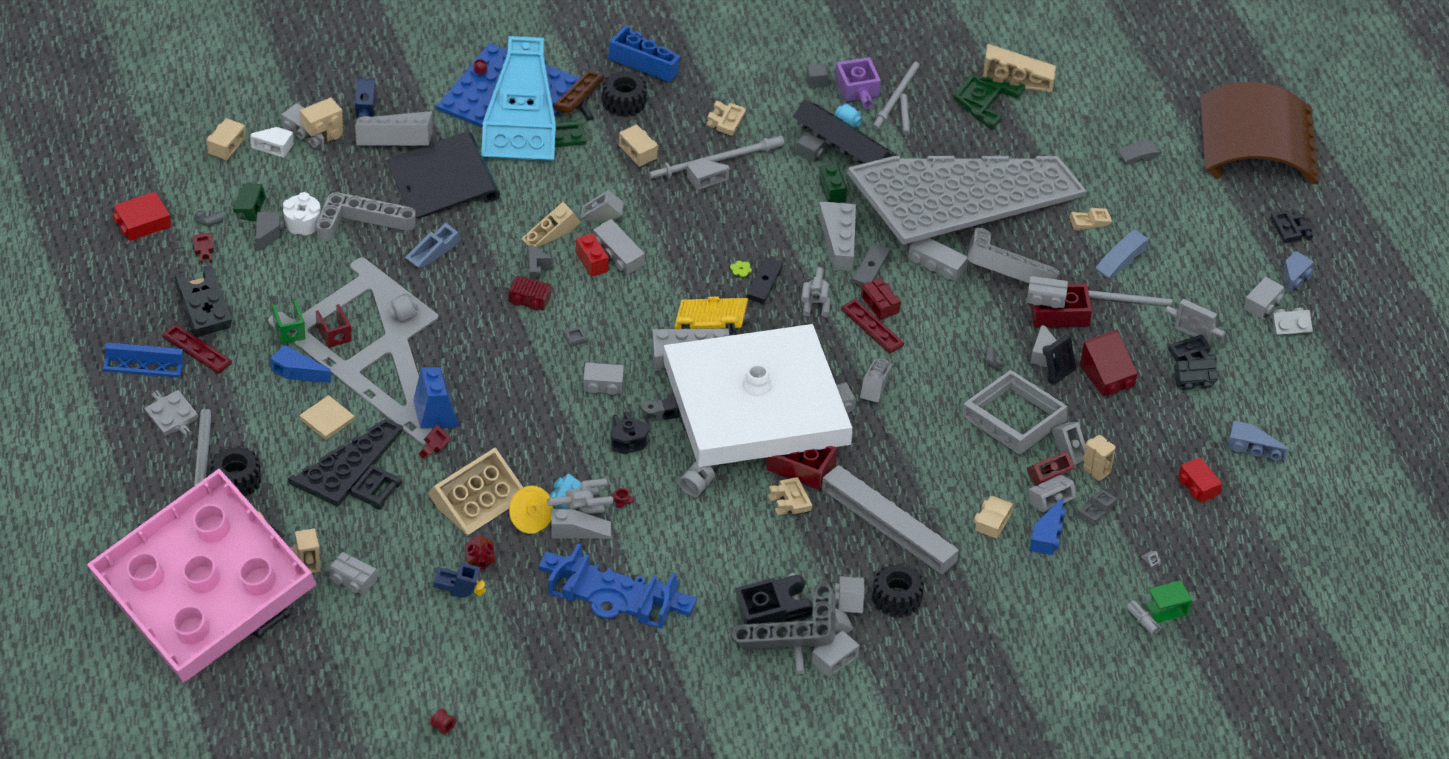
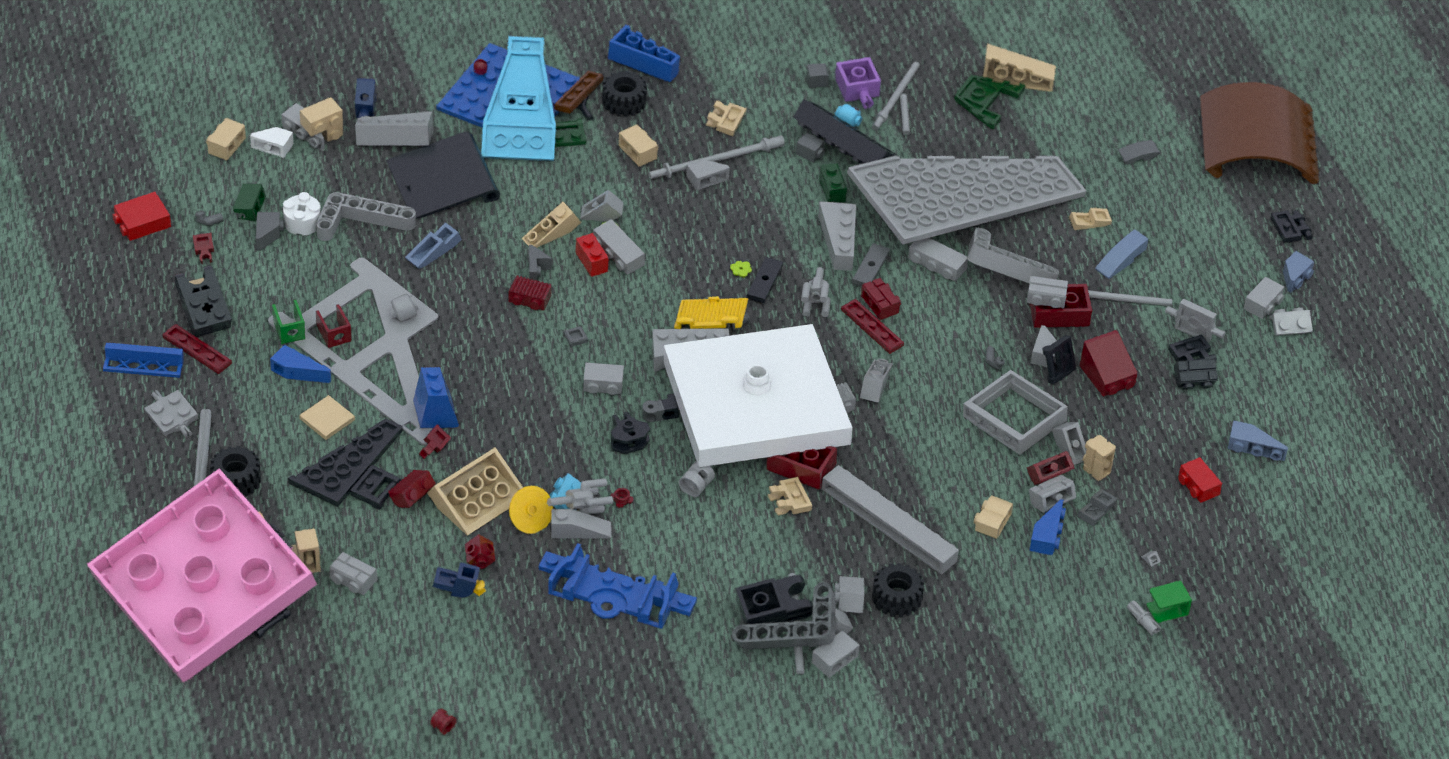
(411, 488): none -> dark red brick

